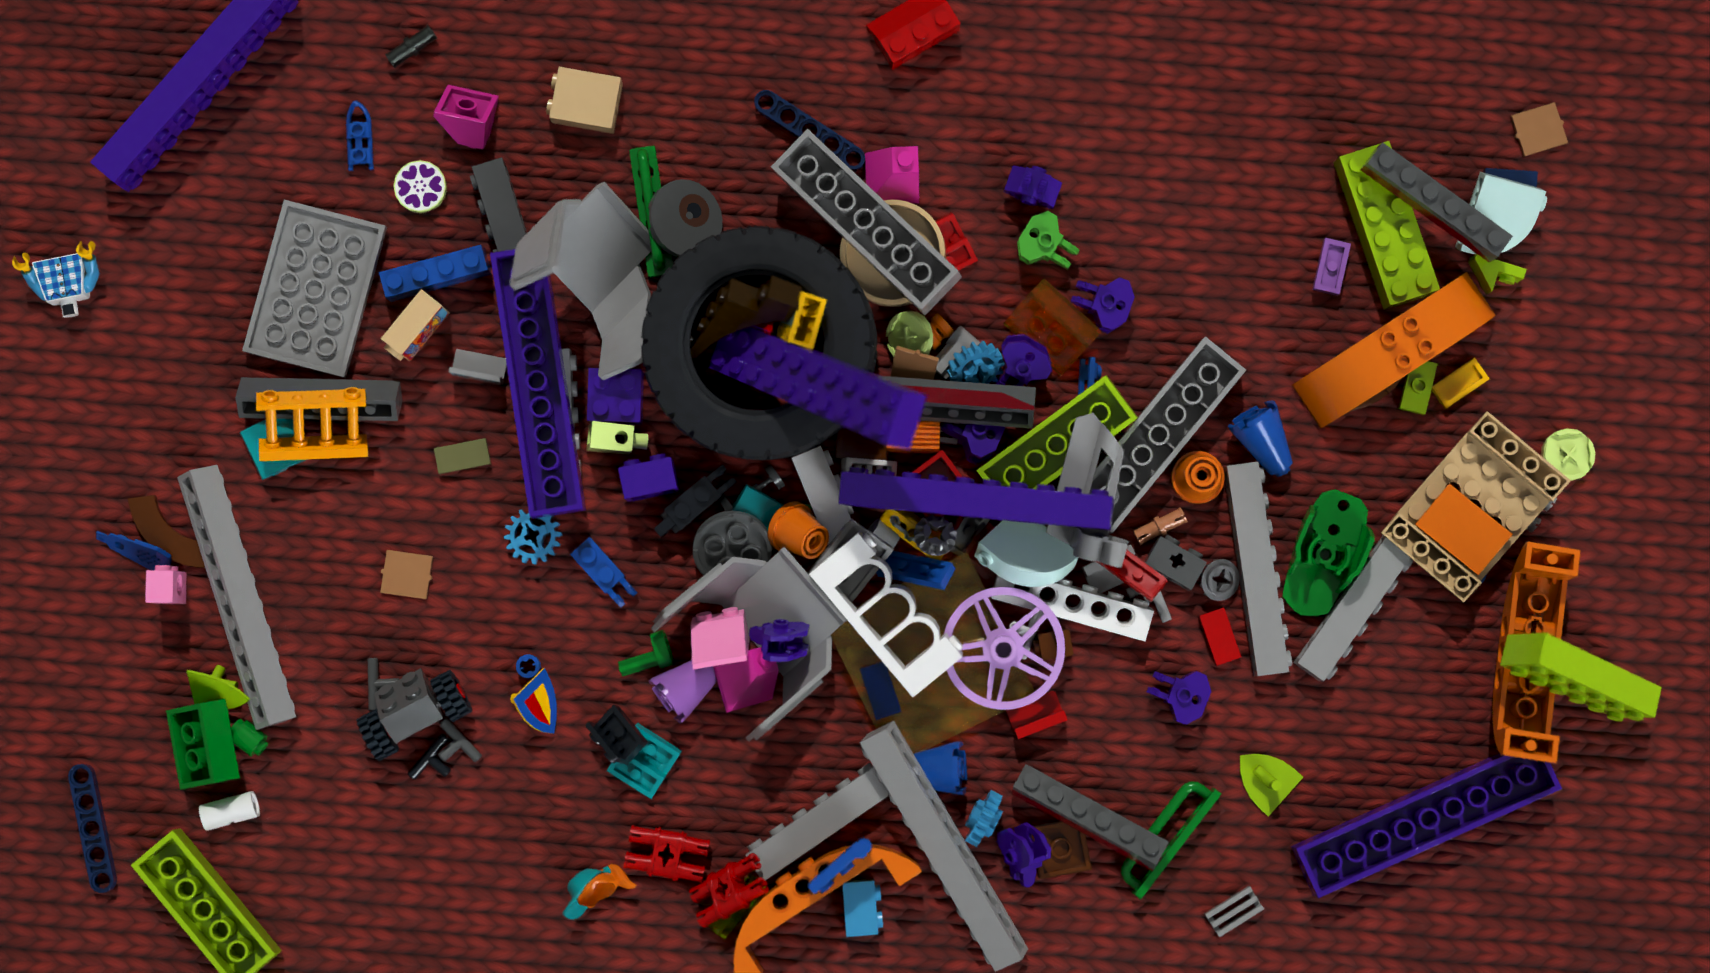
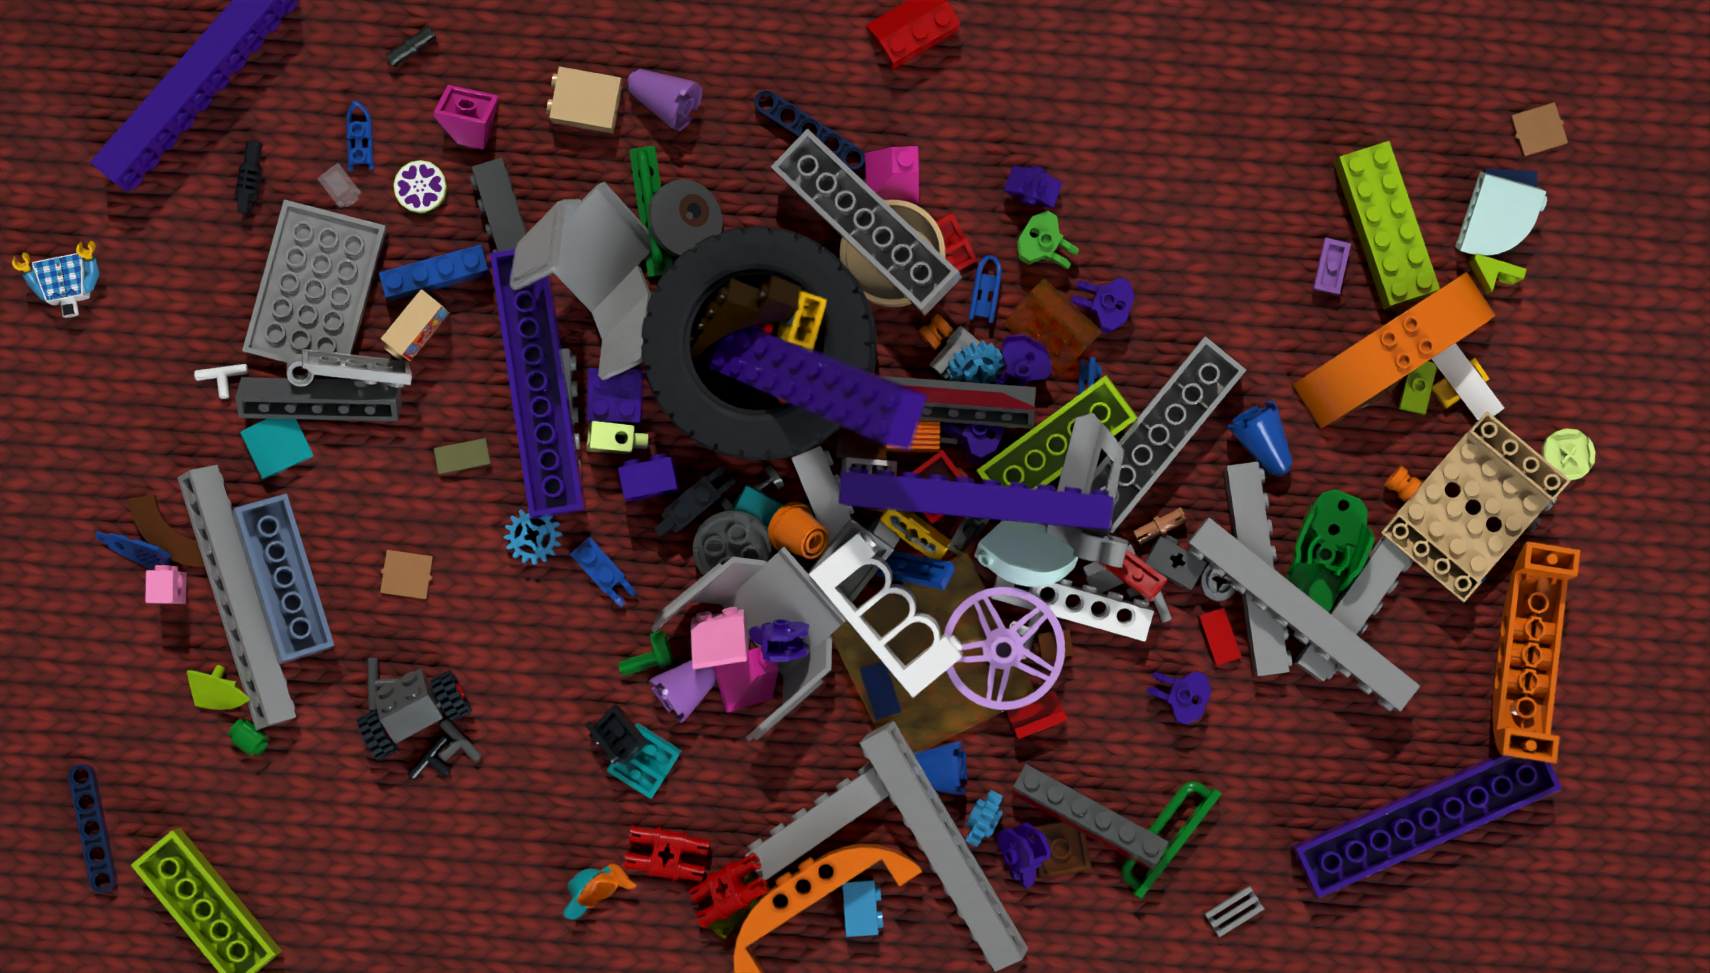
(202, 744): green brick -> none
(221, 374): none -> white piece
(229, 810): white pin -> none
(249, 178): none -> black hinge
(282, 578): none -> sand blue brick
(312, 447): light orange fence -> none
(340, 186): none -> clear brick
(350, 366): none -> light grey hinge
(479, 367): light grey panel -> none
(530, 674): blue bush -> none
(537, 703): shield -> none
(666, 96): none -> medium lavender cone
(841, 864): blue hinge -> none
(909, 331): yellowish green tile -> none
(913, 364): medium nougat piece -> none
(934, 545): flat silver gear -> none
(985, 283): none -> blue piece
(1185, 478): orange piece -> none
(1267, 780): lime shield -> none
(1302, 615): none -> light grey brick
(1403, 483): none -> orange wheel
(1436, 202): dark grey brick -> none
(1463, 529): orange tile -> none
(1467, 382): none -> white sticker
(1580, 676): lime brick -> none

